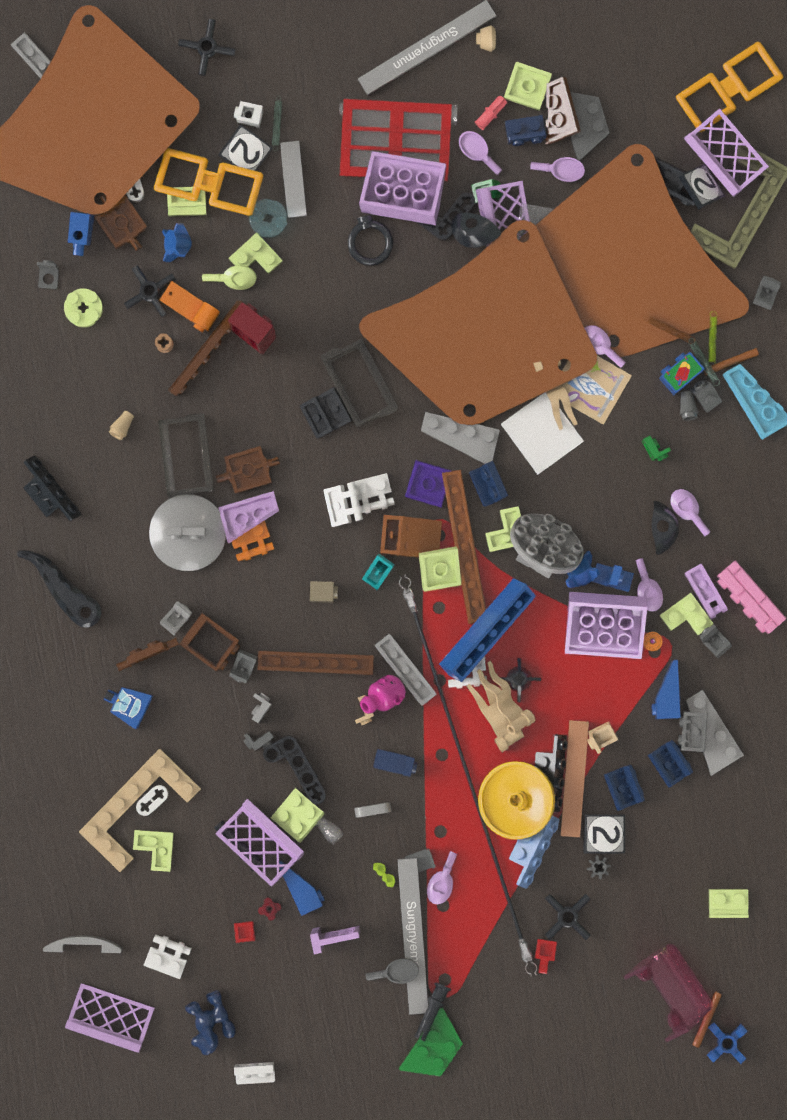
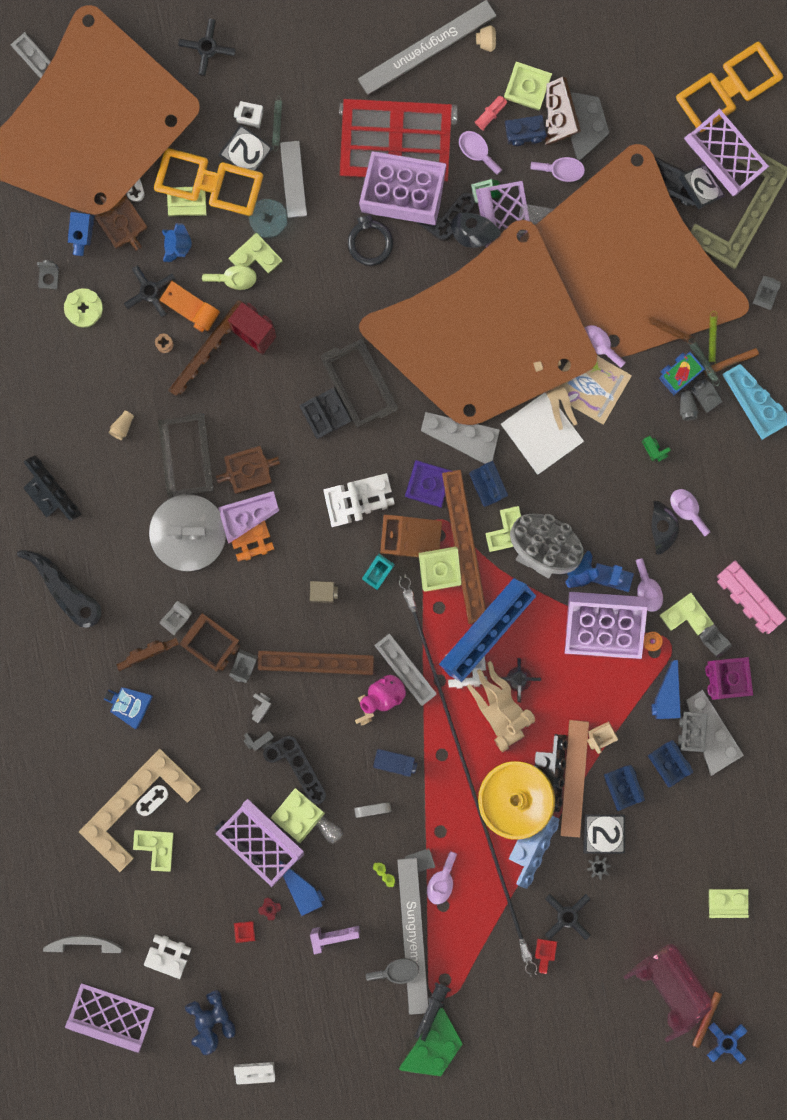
(705, 590): lavender plate -> none
(729, 678): none -> magenta plate

